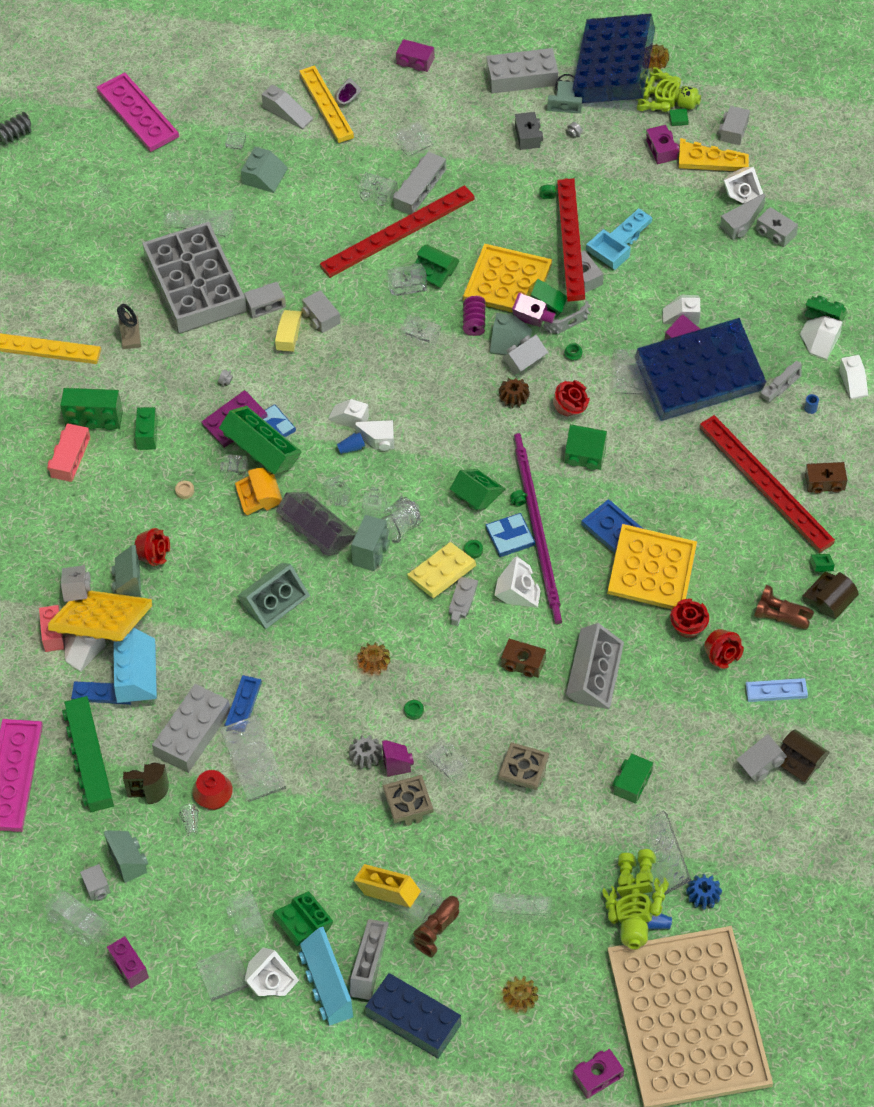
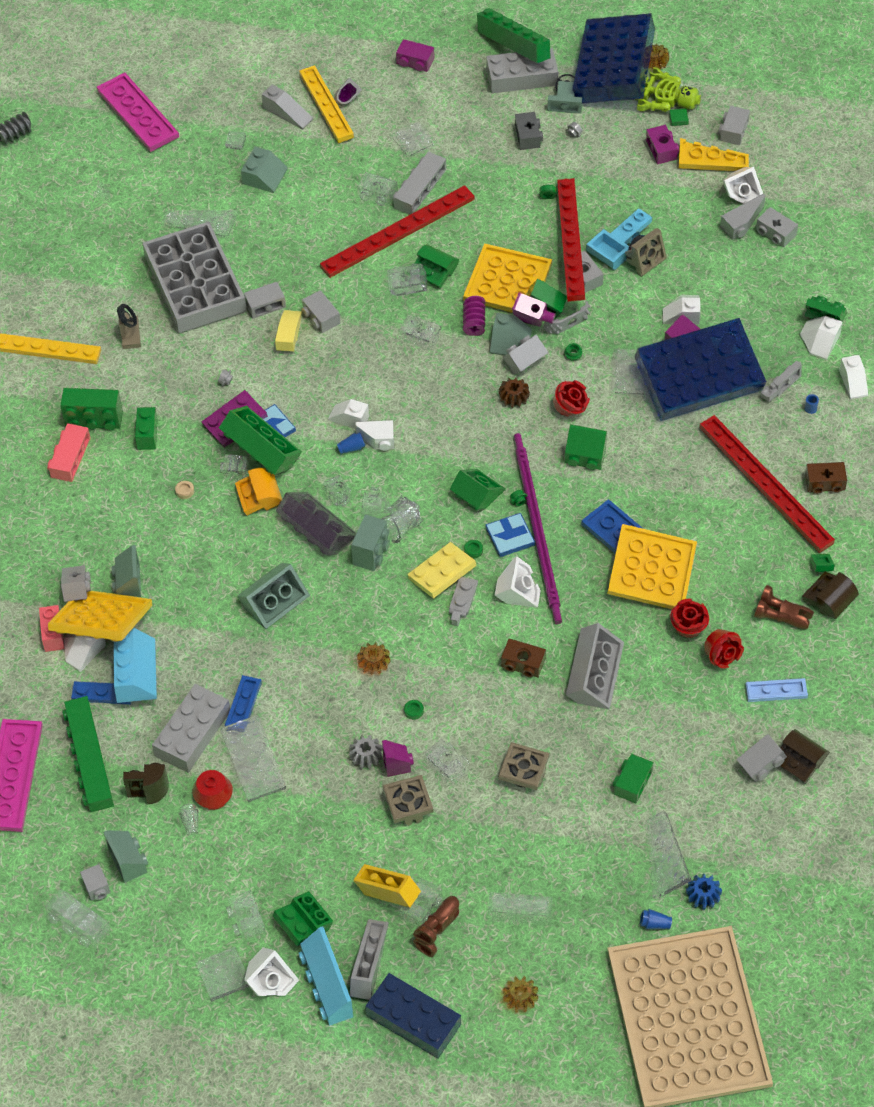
(127, 962): magenta brick -> none
(152, 546): red cone -> none
(513, 35): none -> green brick
(591, 1083): magenta brick -> none
(635, 907): lime piece -> none
(646, 251): none -> dark tan piece

